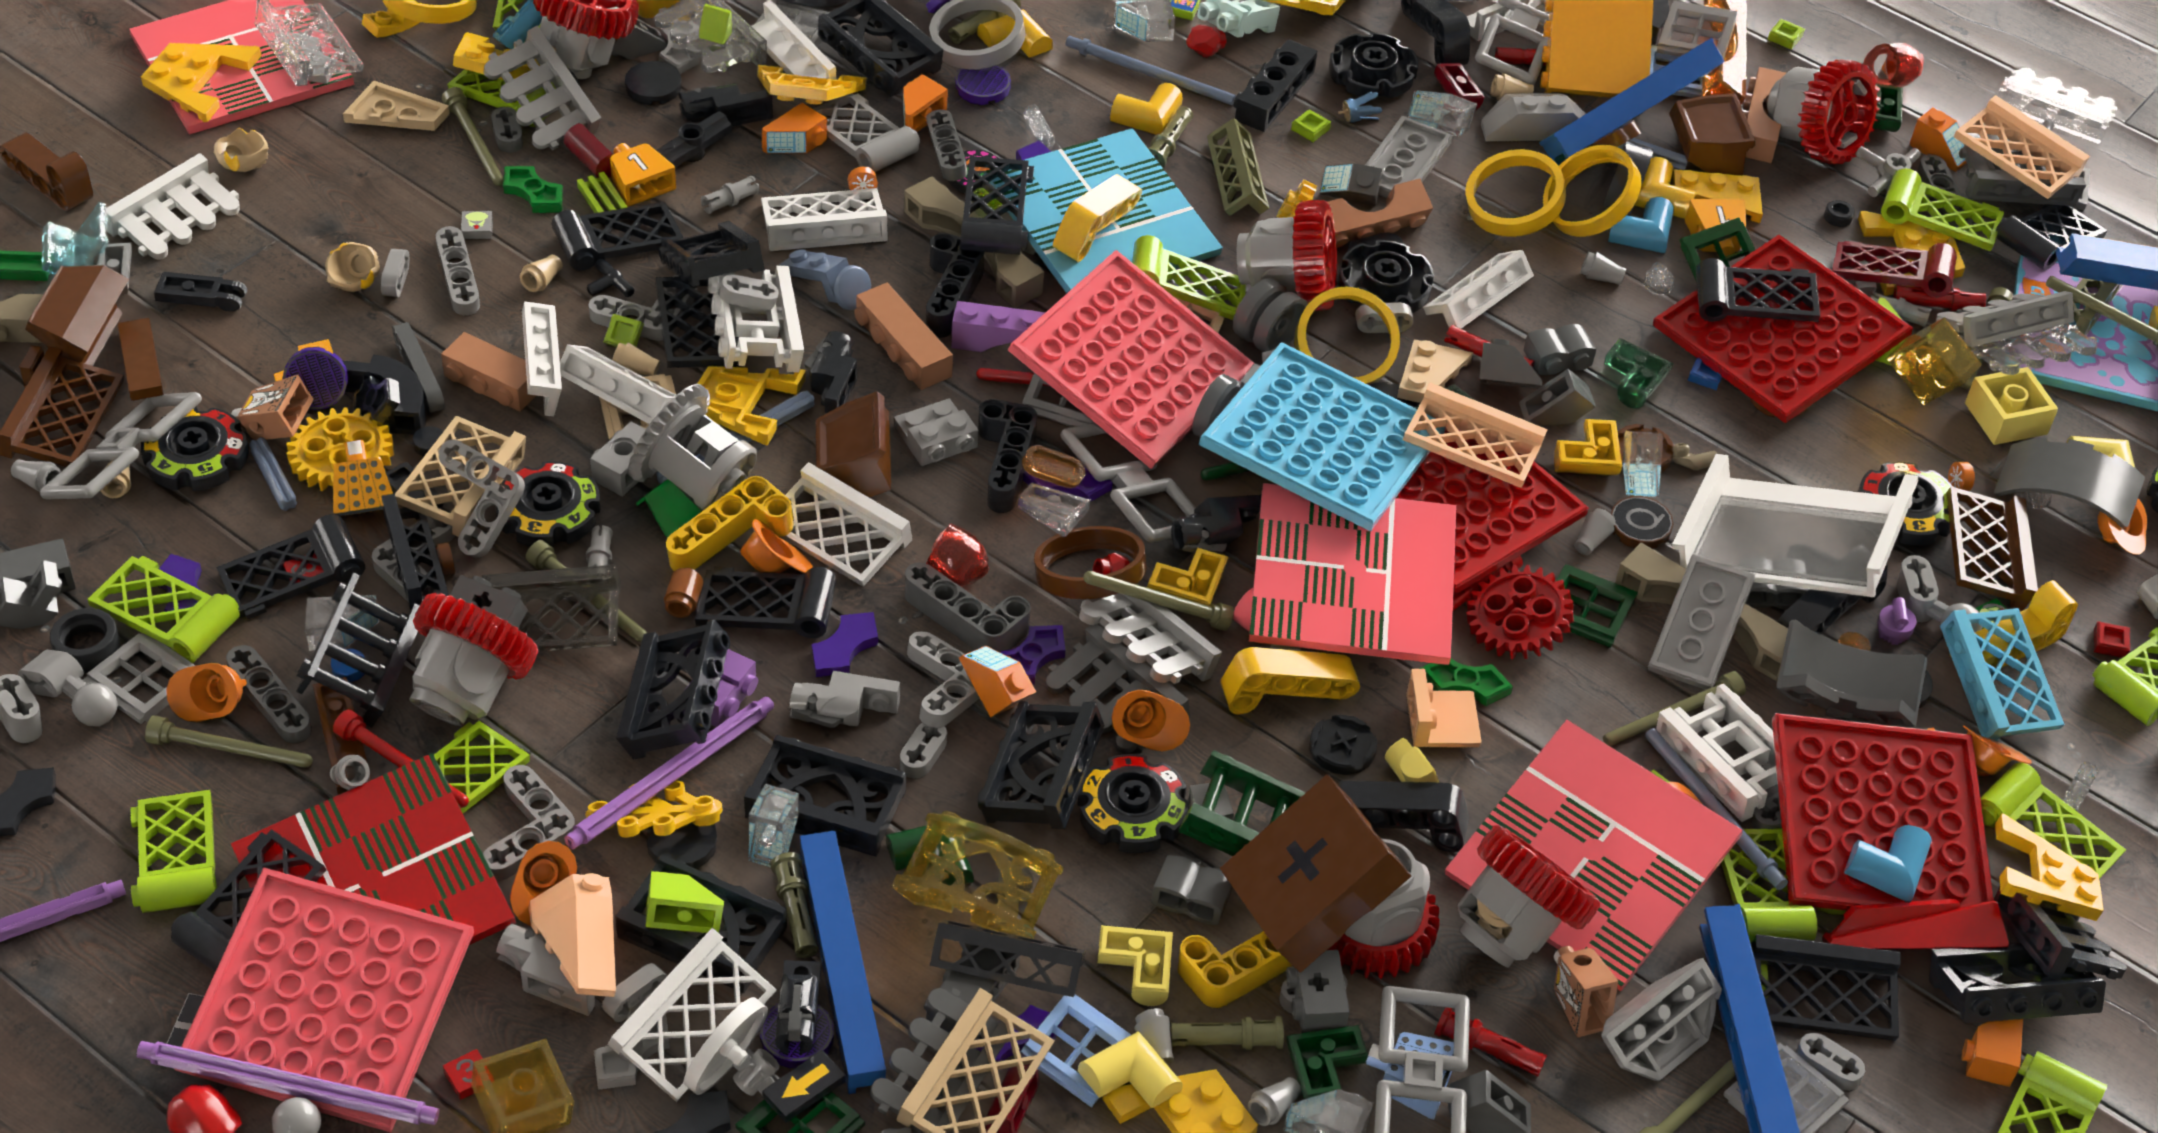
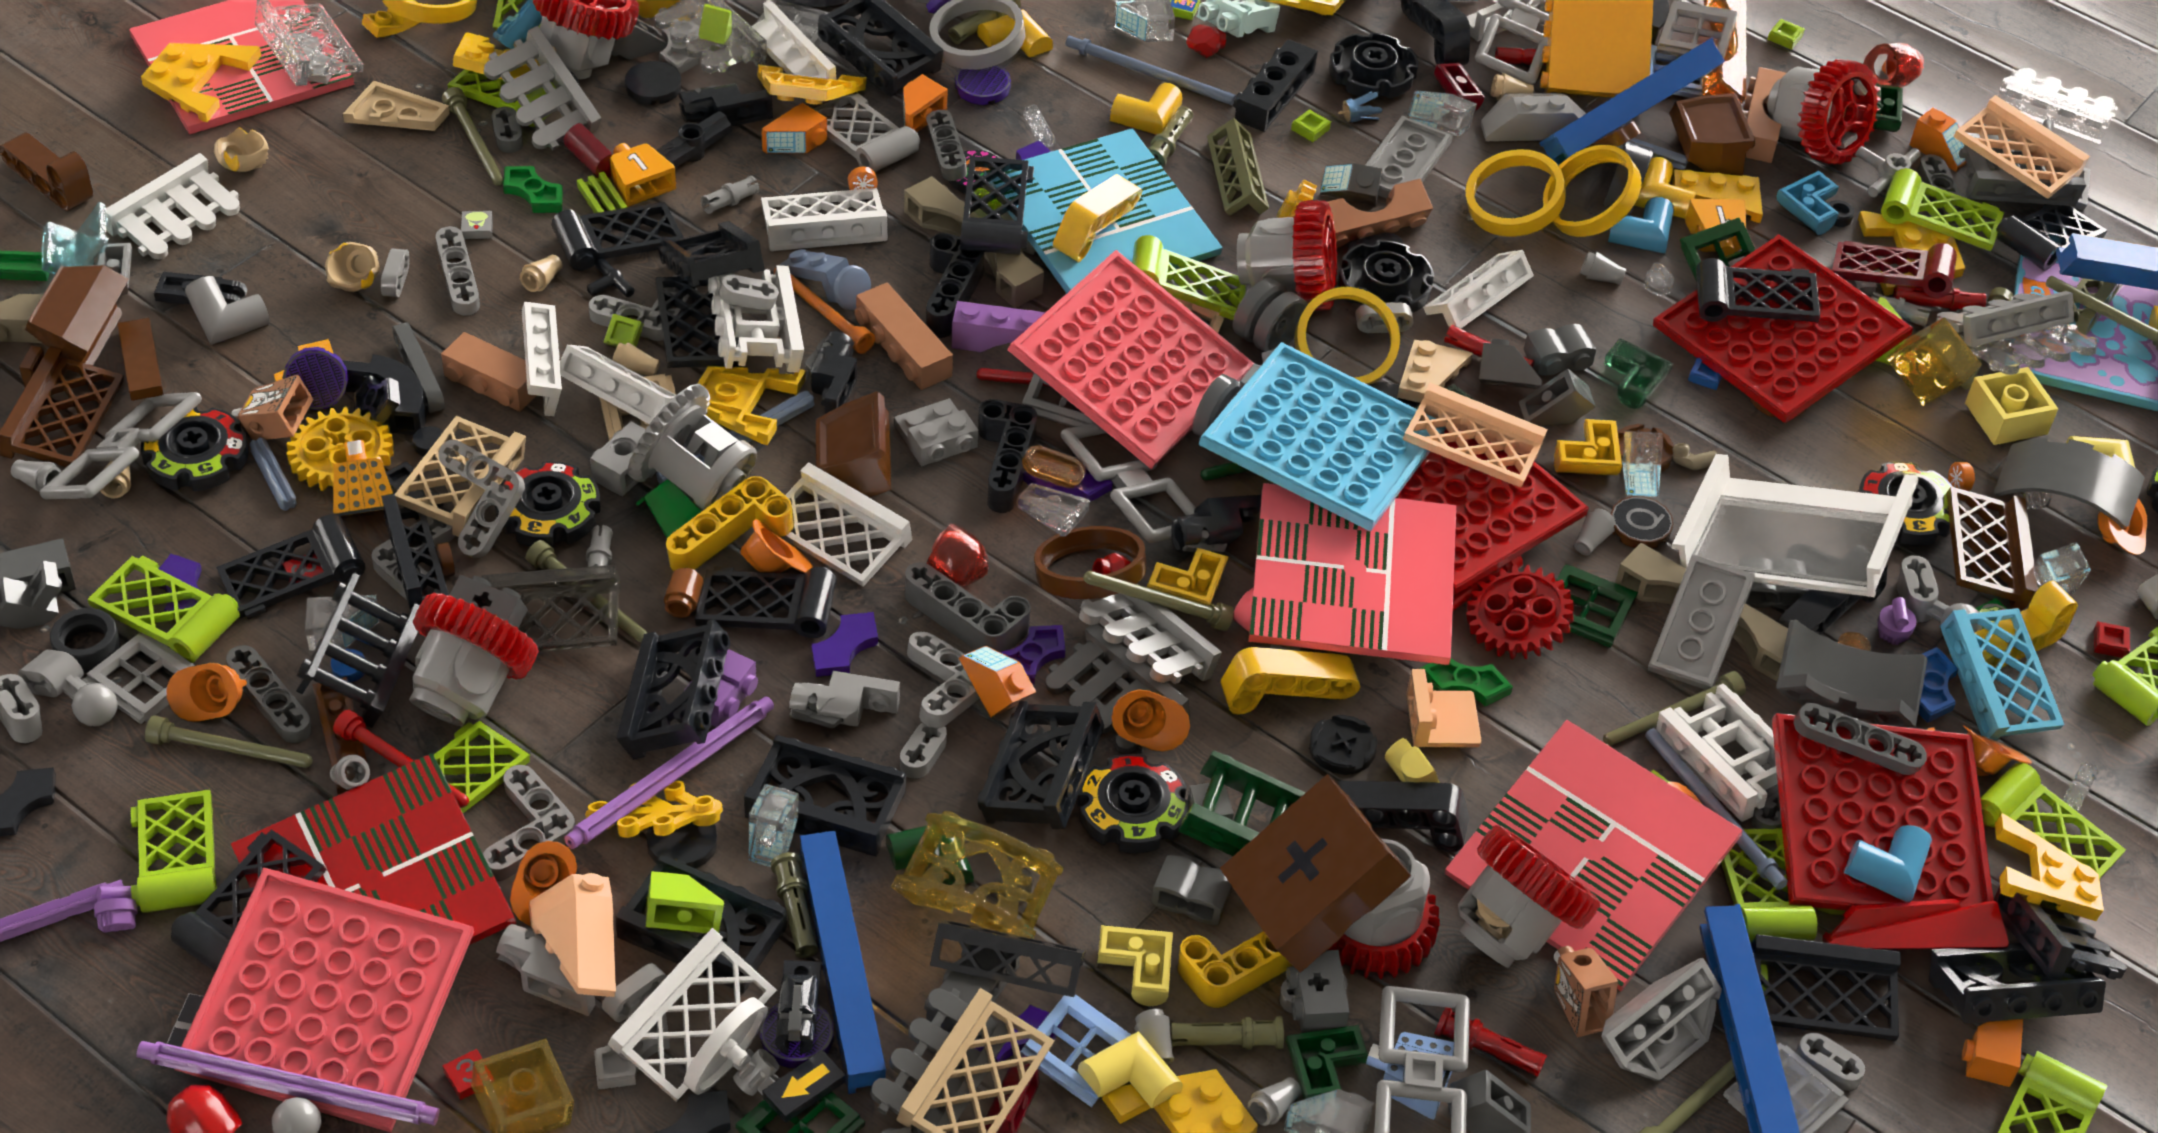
(115, 908): none -> medium lavender piece
(221, 319): none -> light grey brick
(861, 336): none -> orange piece
(1807, 201): none -> dark azure brick
(1859, 743): none -> dark grey beam
(1935, 694): none -> blue tile
(2064, 566): none -> clear slope

